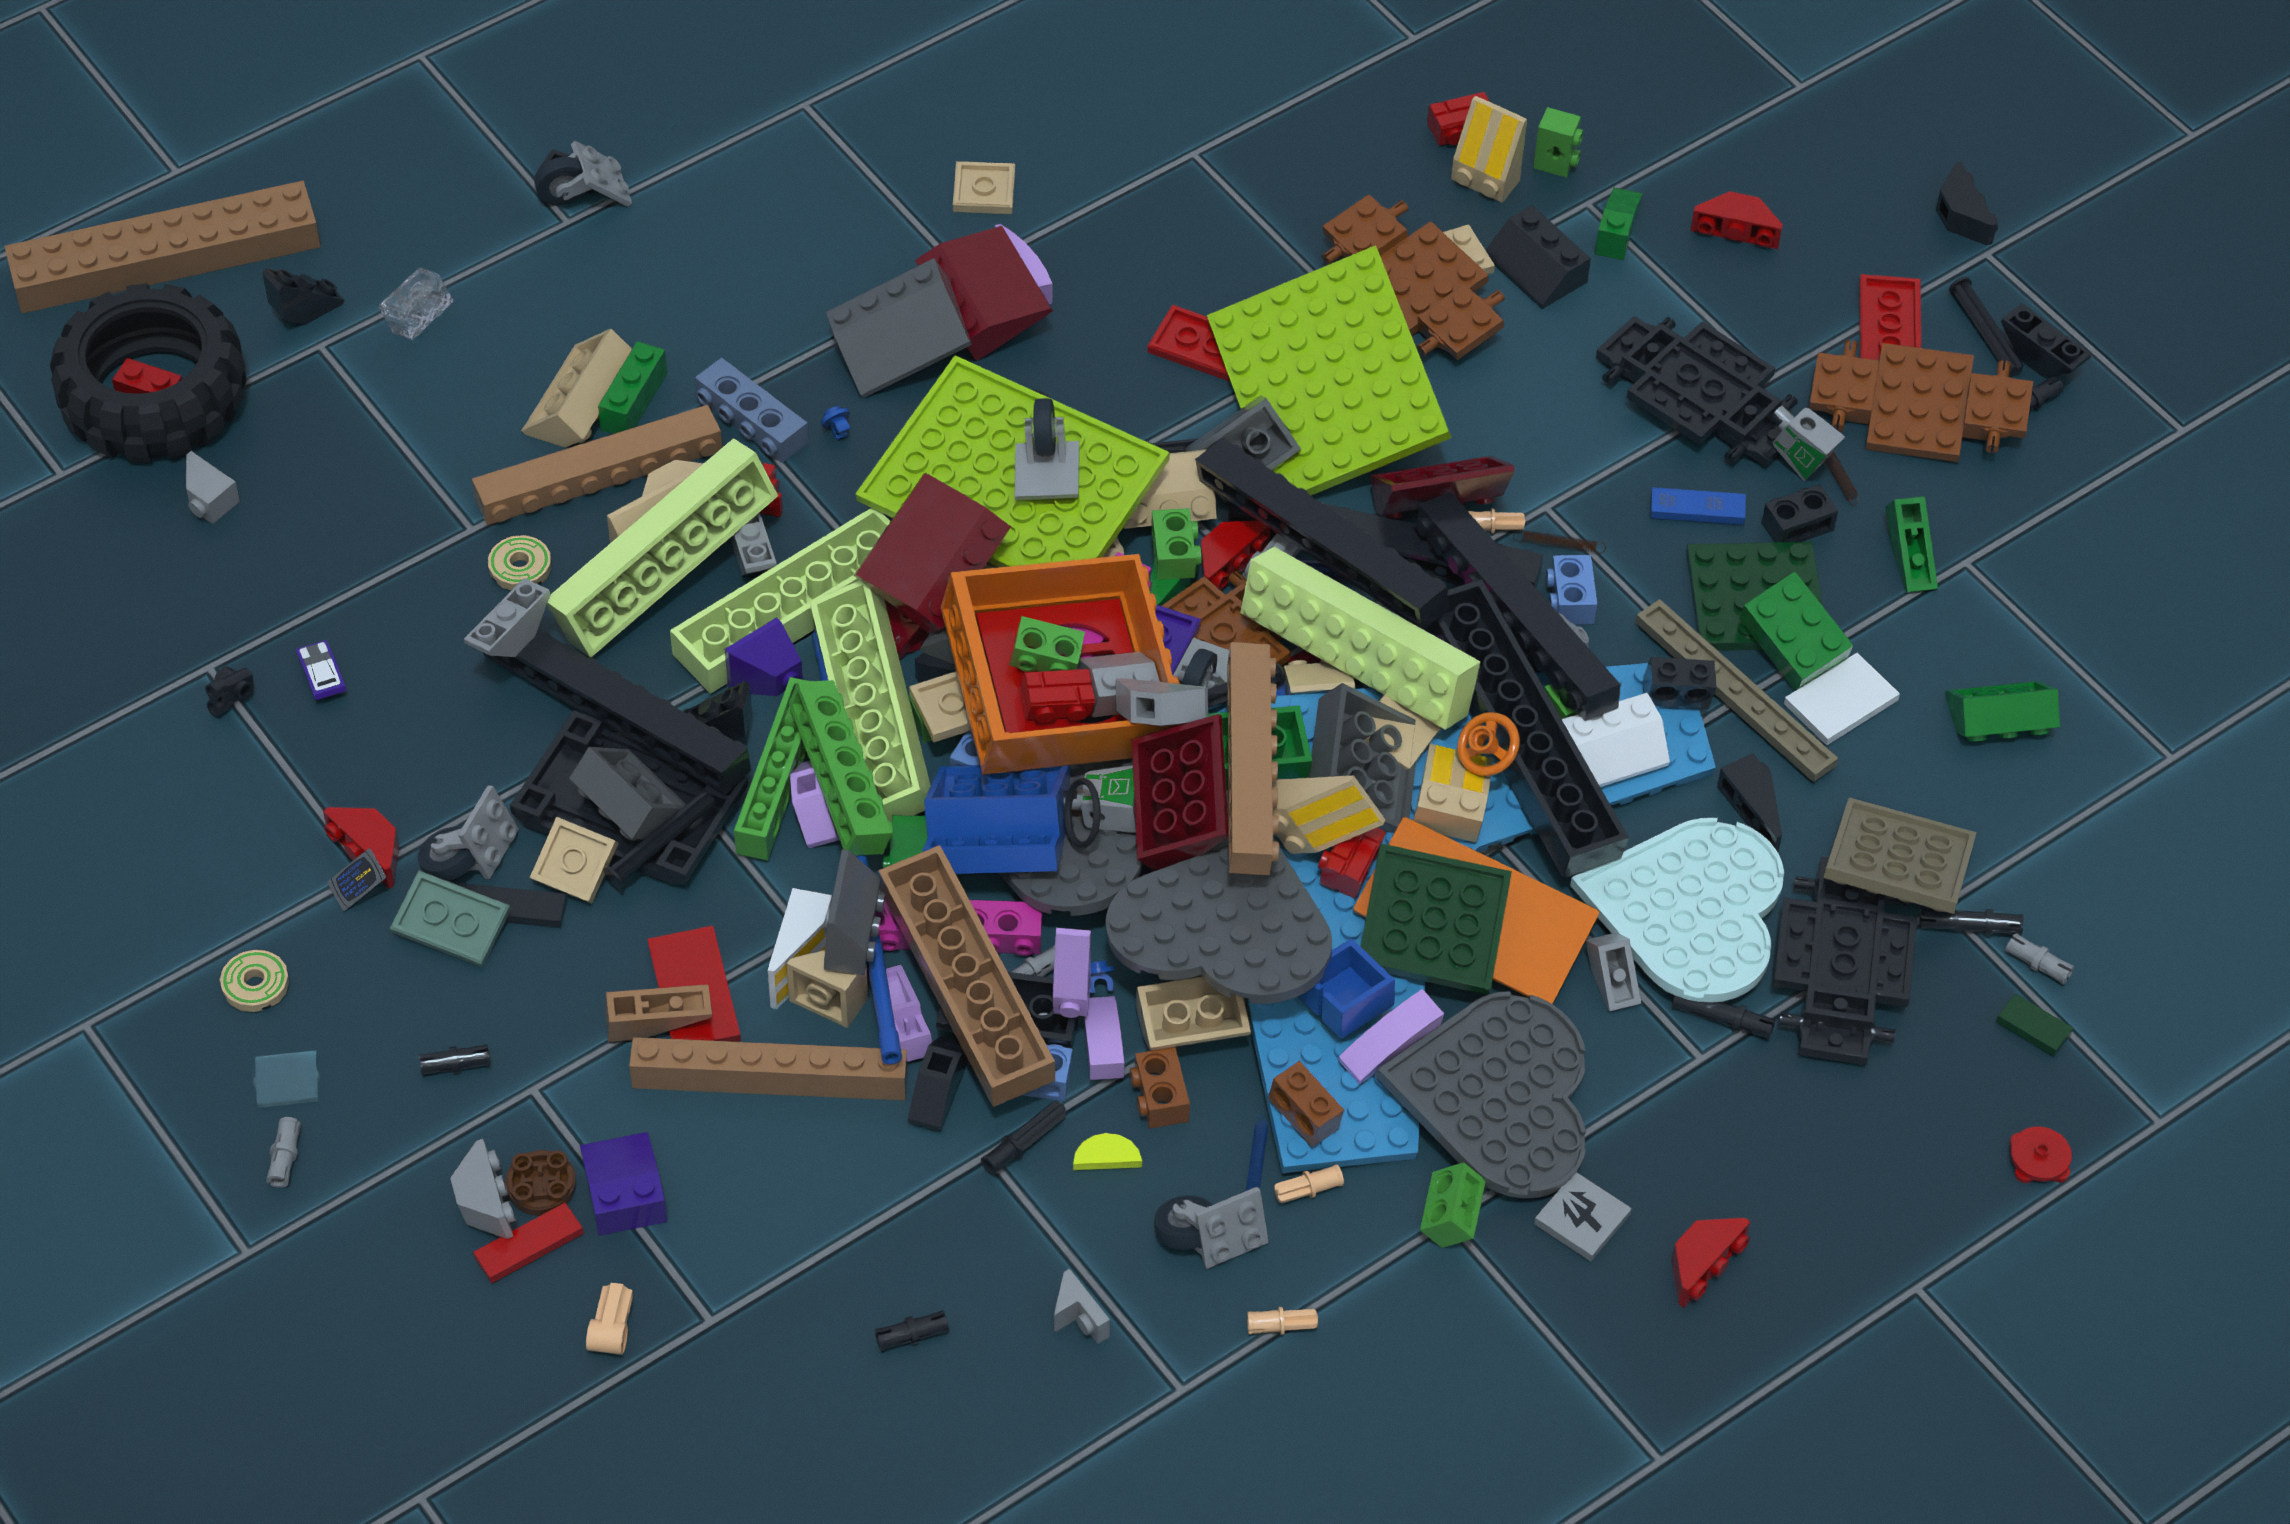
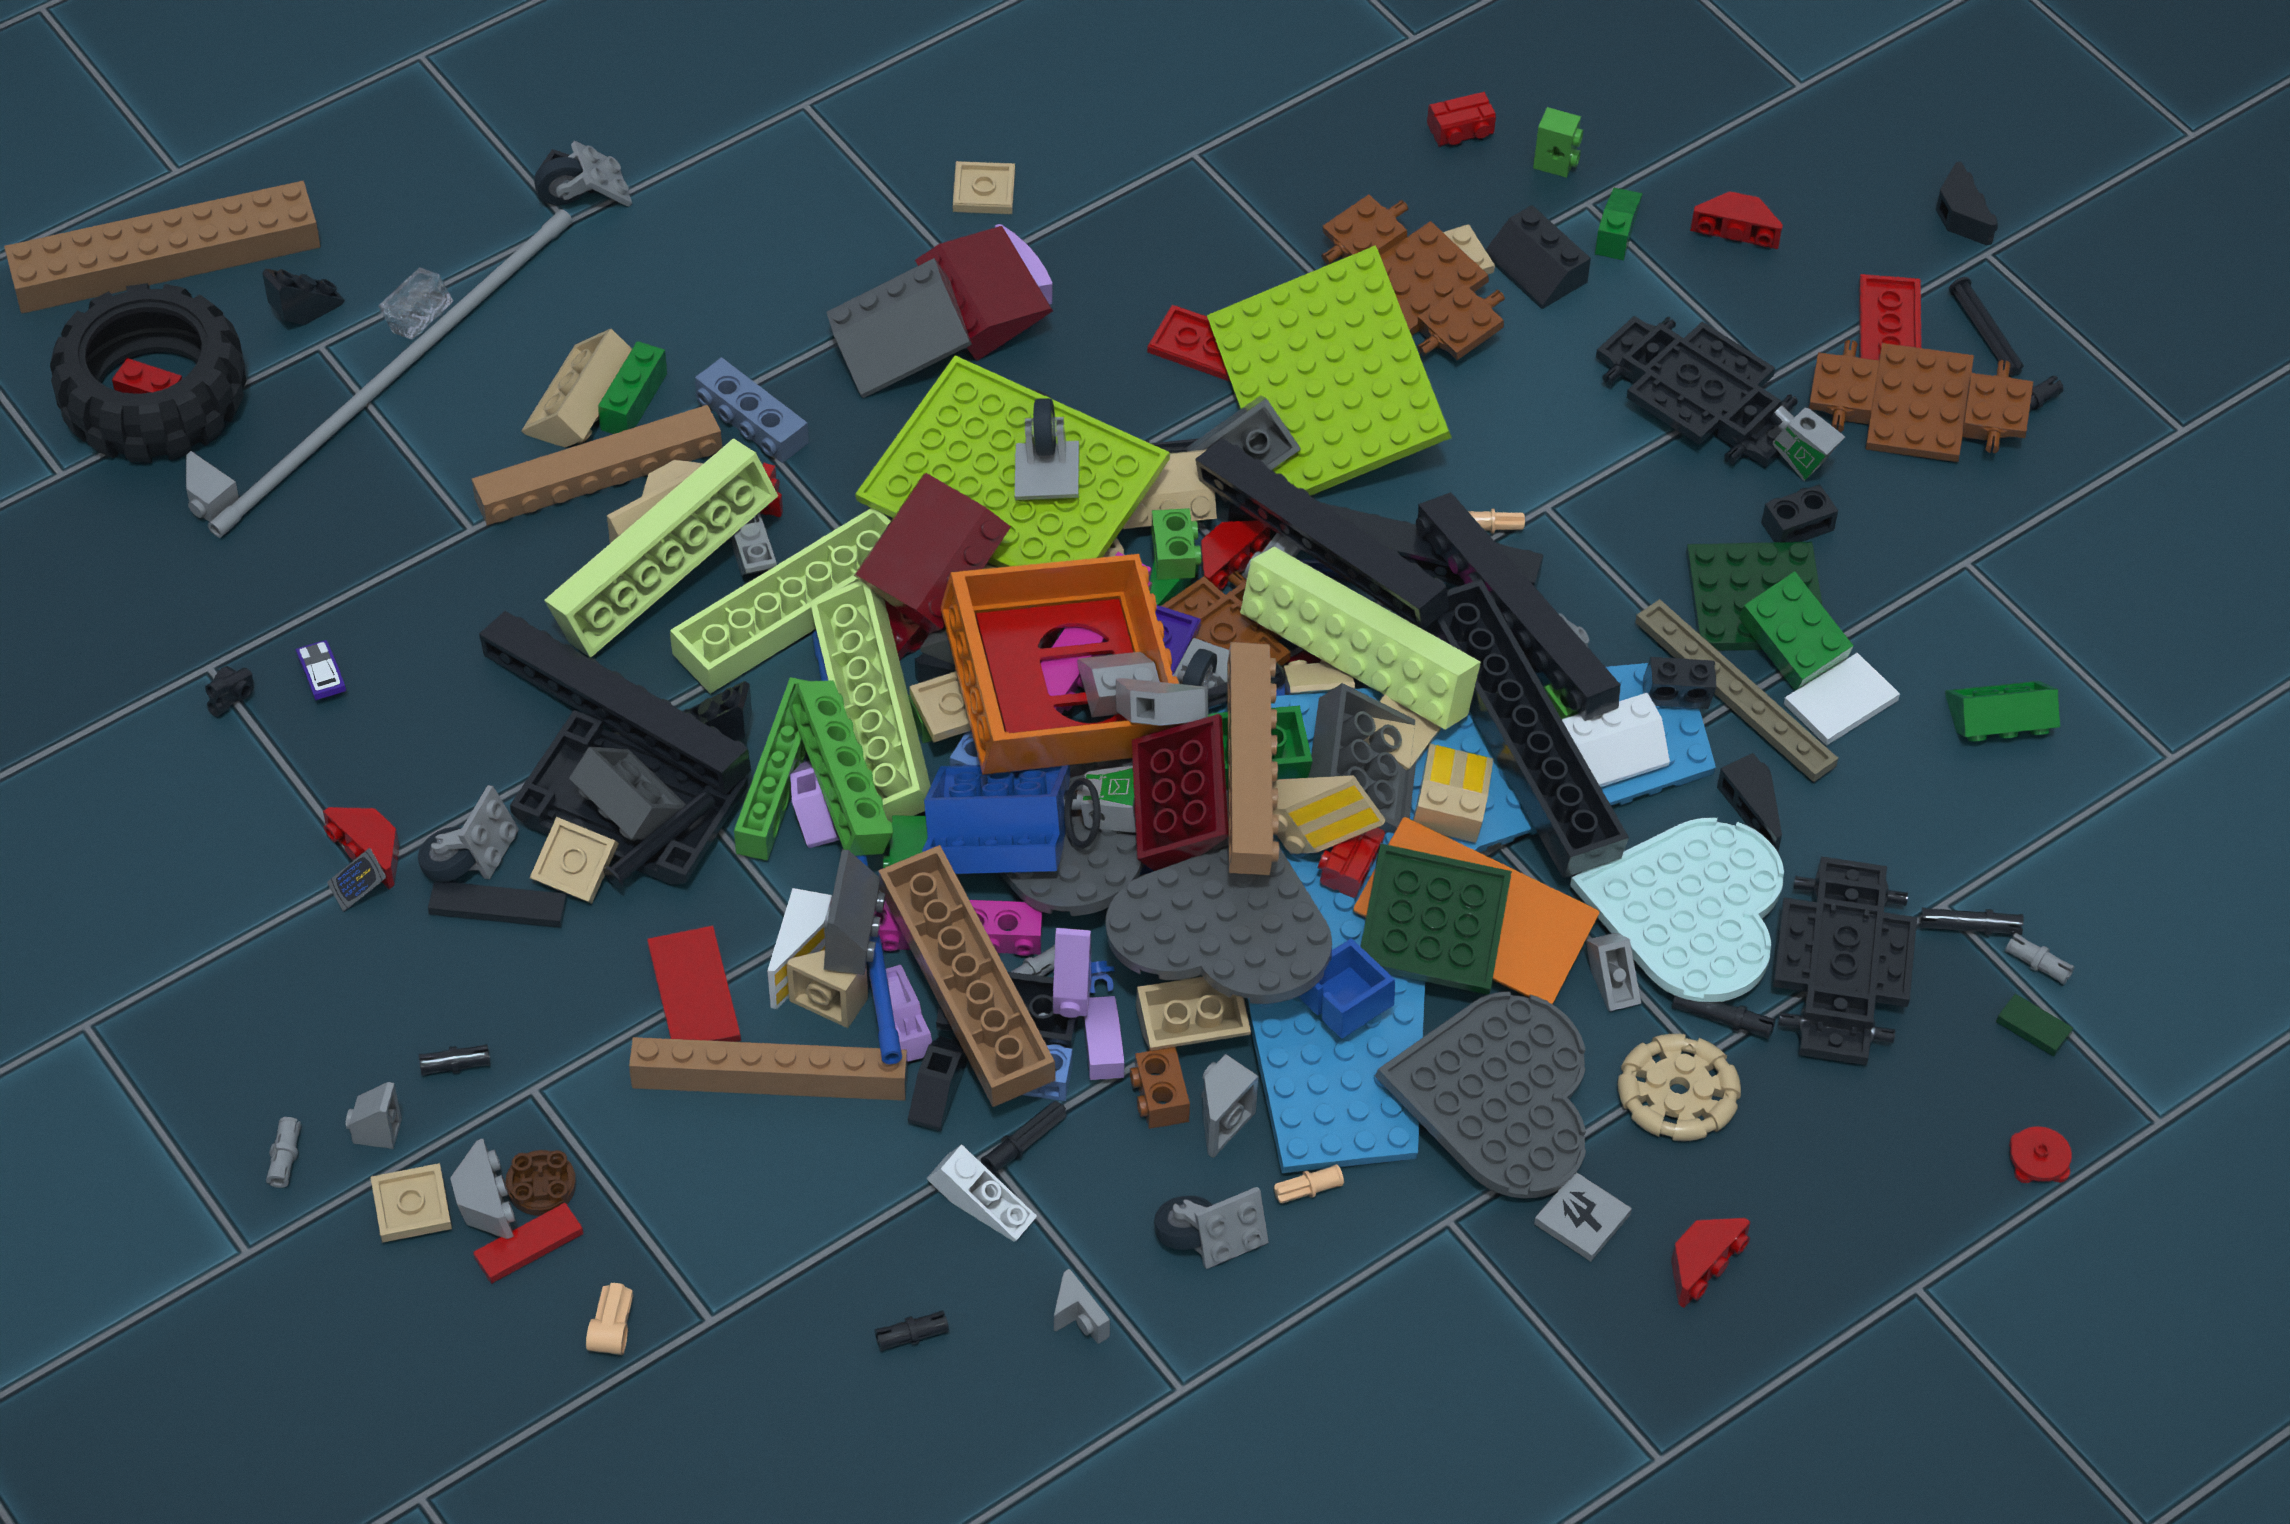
(232, 514): none -> light grey piece
(254, 964): tan tile -> none
(286, 1079): clear light blue piece -> none
(375, 1117): none -> light grey slope
(411, 1202): none -> tan plate
(450, 919): sand green tile -> none
(511, 622): light grey slope -> none
(515, 549): tan tile -> none
(623, 1183): dark purple slope -> none
(654, 1010): medium nougat slope -> none
(764, 660): dark purple slope -> none
(836, 419): blue plate -> none
(980, 1193): none -> white slope
(1048, 642): bright green brick -> none
(1057, 695): red brick -> none
(1107, 1152): neon yellow tile -> none
(1227, 1101): none -> light grey slope
(1262, 1157): blue piece -> none
(1281, 1320): light nougat axle -> none
(1305, 1104): dark orange brick -> none
(1391, 1036): lavender slope -> none
(1452, 1205): bright green brick -> none
(1466, 479): dark red slope -> none
(1476, 737): orange piece -> none
(1490, 150): tan slope -> none
(1556, 540): reddish brown piece -> none
(1573, 588): medium blue brick -> none
(1682, 1070): none -> tan plate
(1698, 506): blue tile -> none
(1843, 472): reddish brown piece -> none
(1900, 855): dark tan plate -> none
(1912, 543): green slope -> none
(2041, 344): black slope -> none

